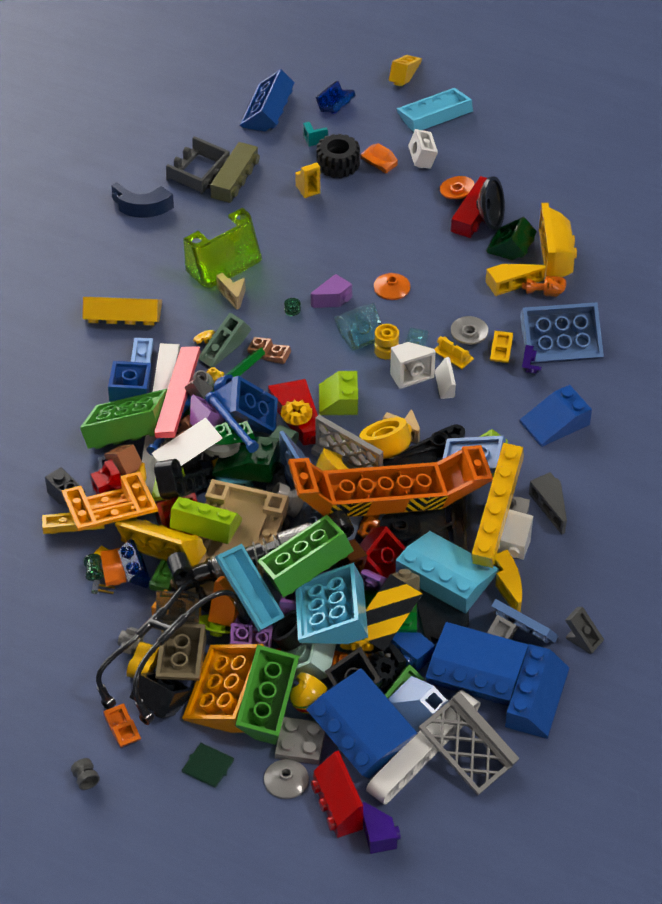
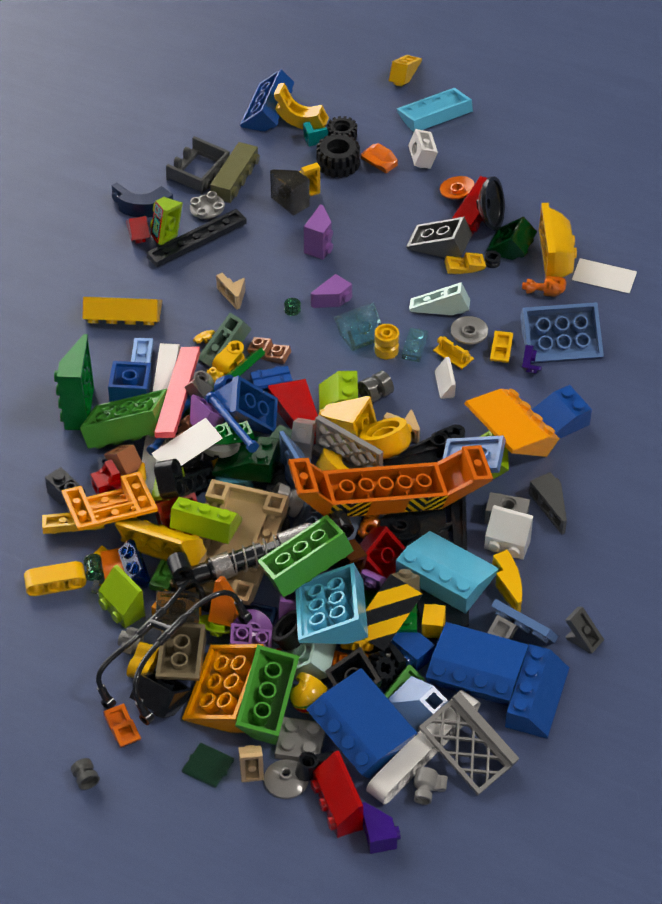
(54, 578): none -> yellow beam
(75, 385): none -> green slope
(121, 598): none -> lime slope
(138, 229): none -> red slope
(165, 220): none -> lime slope
(196, 237): none -> black plate
(207, 205): none -> light grey dish
(225, 254): clear neon green windscreen -> none
(229, 357): none -> yellow piece
(250, 587): medium azure slope -> none
(251, 763): none -> tan slope
(272, 376): none -> blue brick
(290, 190): none -> clear smoke slope
(296, 418): yellow gear -> none
(298, 114): none -> yellow arch
(303, 435): none -> light grey arch
(308, 763): none -> black piece
(318, 234): none -> medium lavender slope
(334, 98): clear blue bracket -> none
(342, 126): none -> black tyre
(351, 414): none -> yellow slope
(377, 386): none -> dark grey wheel
(391, 286): orange dish -> none
(411, 364): white slope -> none
(425, 781): none -> light grey piece
(433, 620): none -> yellow brick
(441, 237): none -> dark grey slope
(444, 301): none -> light aqua slope
(468, 264): none -> yellow slope
(496, 256): none -> black bush
(497, 505): yellow brick -> none
(509, 277): yellow slope -> none
(510, 416): none -> light orange slope
(604, 275): none -> white sticker

